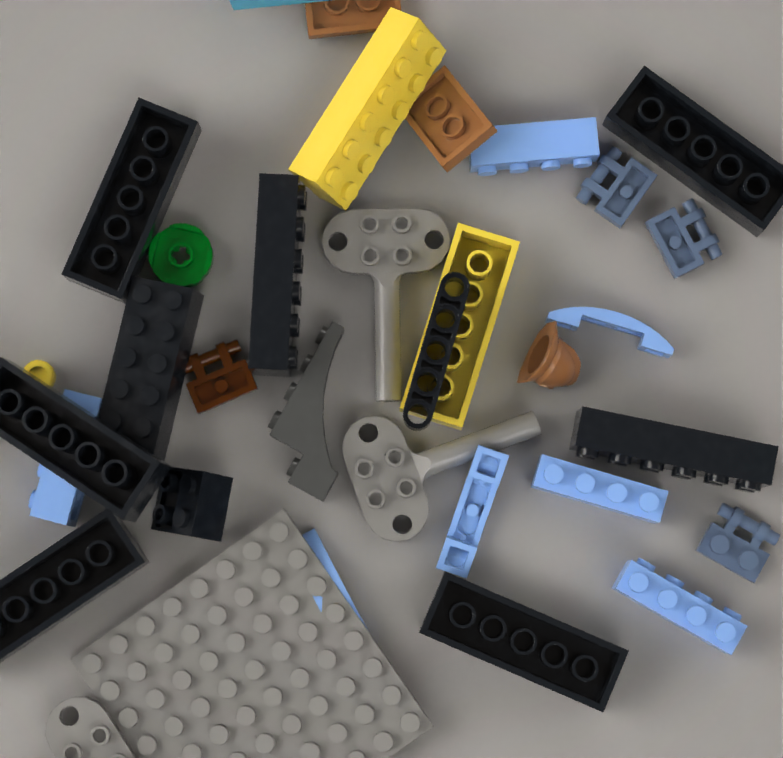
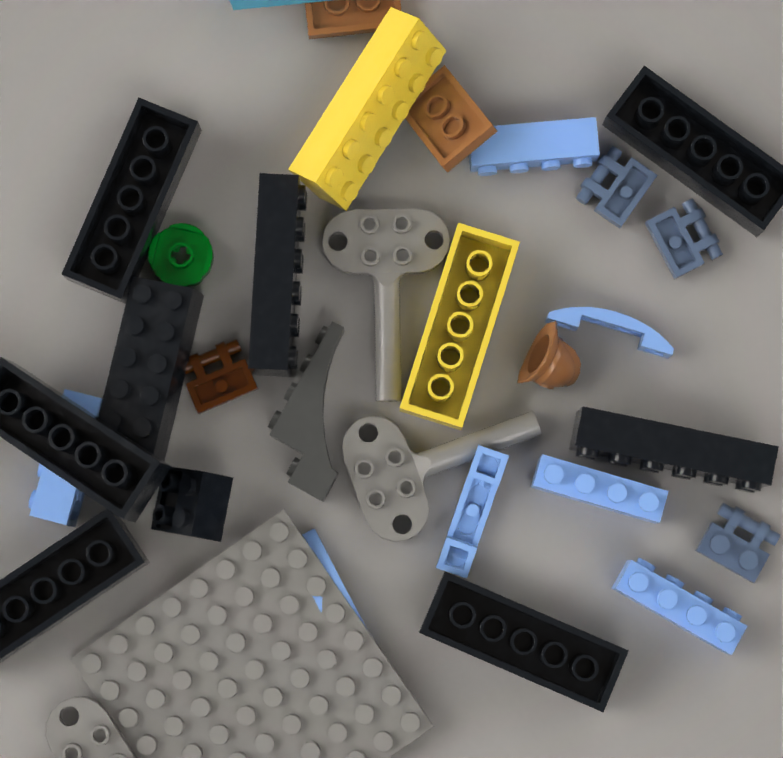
(42, 371): light yellow tile -> none
(436, 335): black beam -> none

